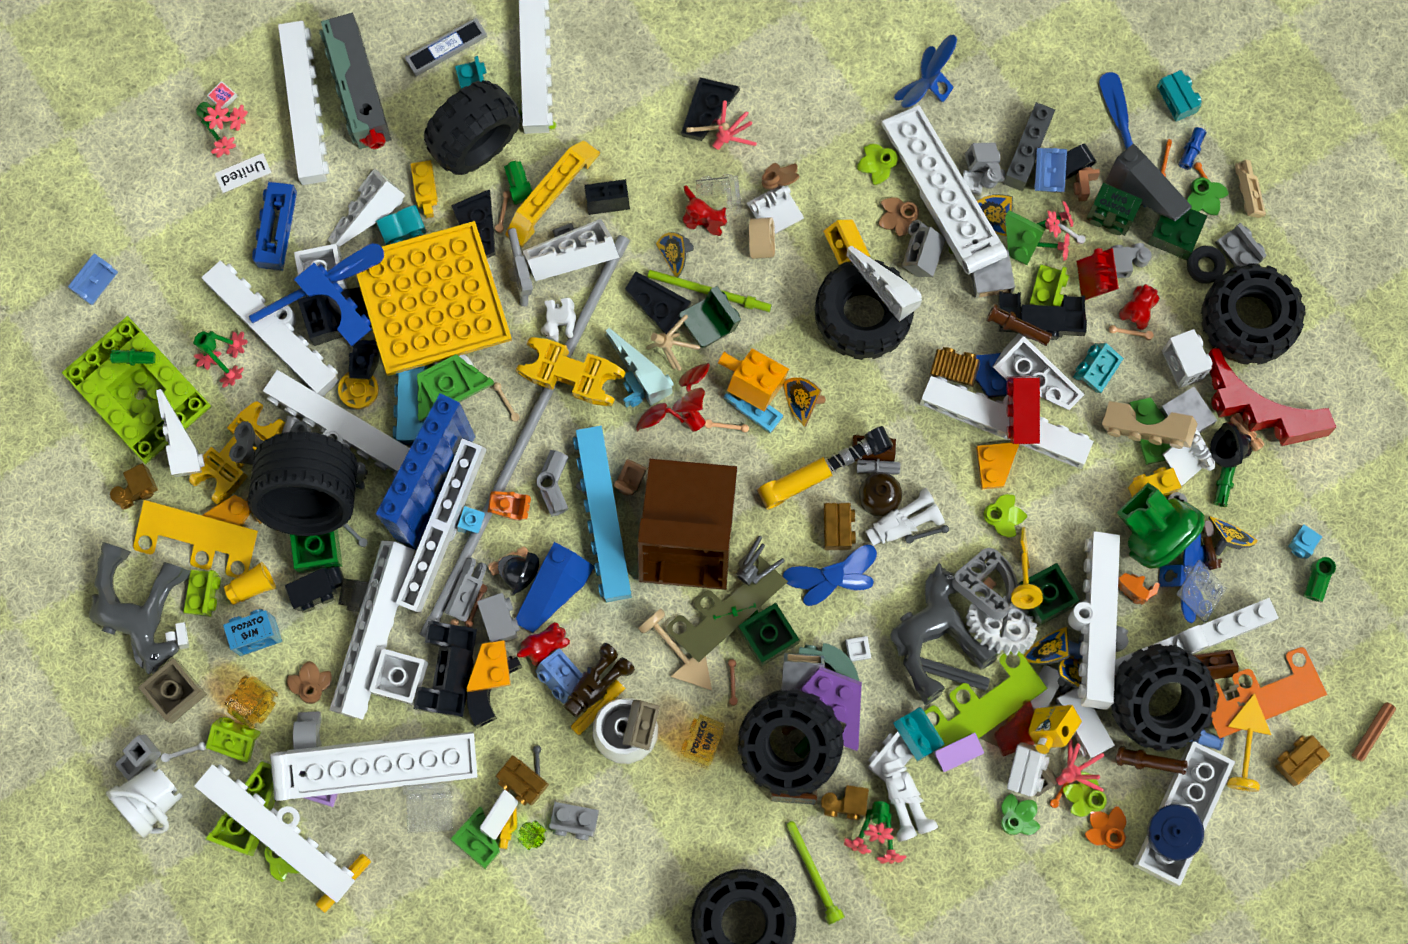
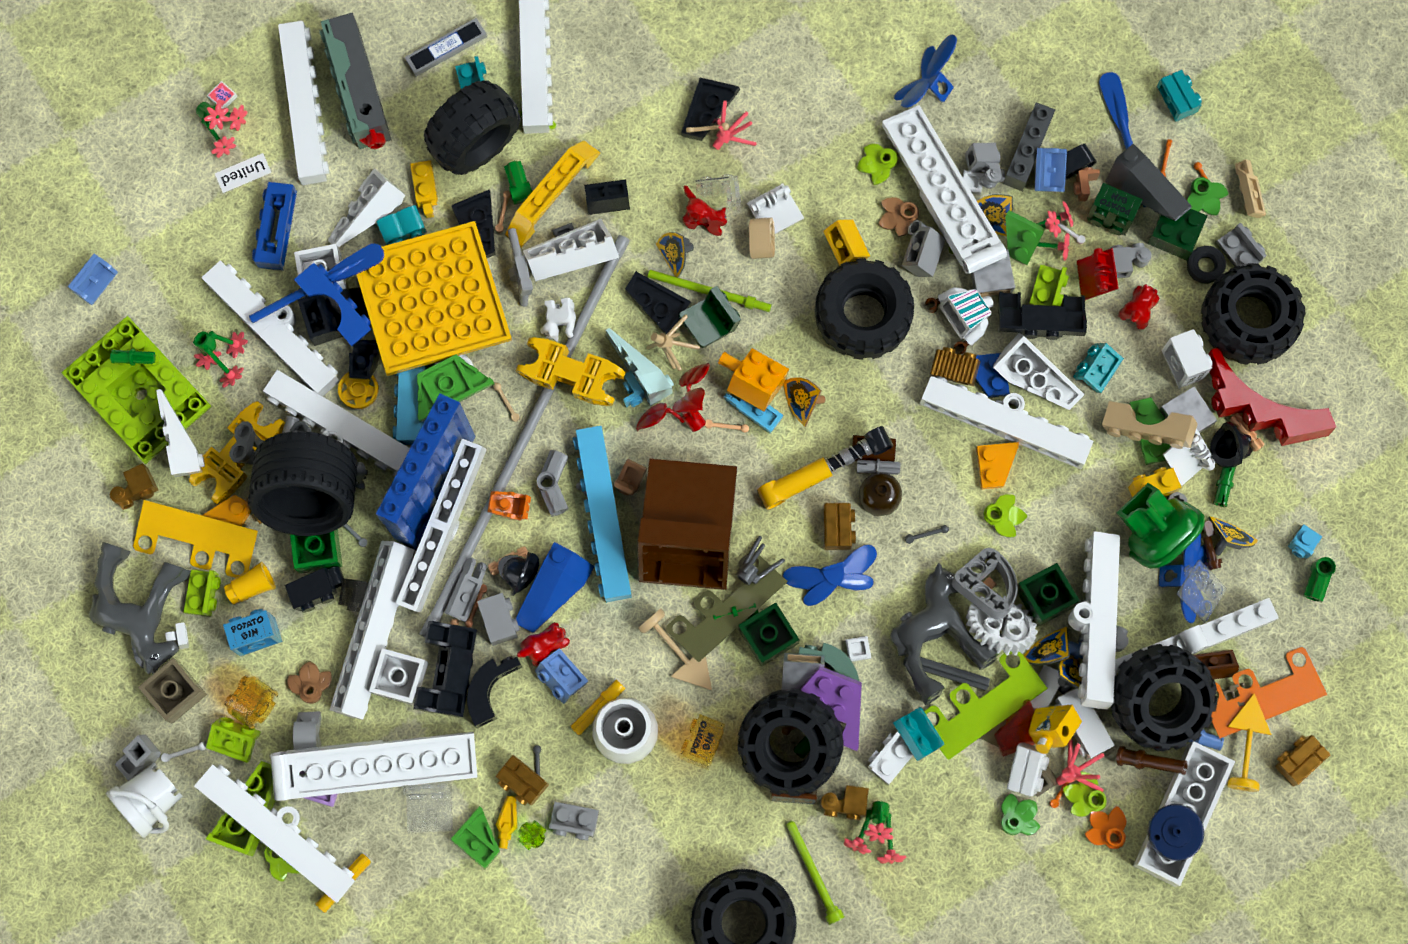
(470, 520): medium azure bracket -> none
(490, 668): light orange wing -> none
(499, 815): white slope -> none
(590, 688): dark brown piece -> none
(641, 724): dark tan slope -> none
(733, 700): nougat hinge -> none
(776, 176): medium nougat plate -> none
(893, 290): white wedge -> none
(896, 523): white piece -> none
(901, 791): white piece -> none
(959, 752): lavender slope -> none
(965, 312): none -> white torso
(1011, 322): reddish brown pin -> none
(1023, 409): red wedge -> none
(1026, 595): yellow piece -> none
(1133, 588): orange hand -> none
(1148, 335): light nougat hinge -> none
(1192, 148): blue pin -> none
(1374, 731): nougat axle -> none

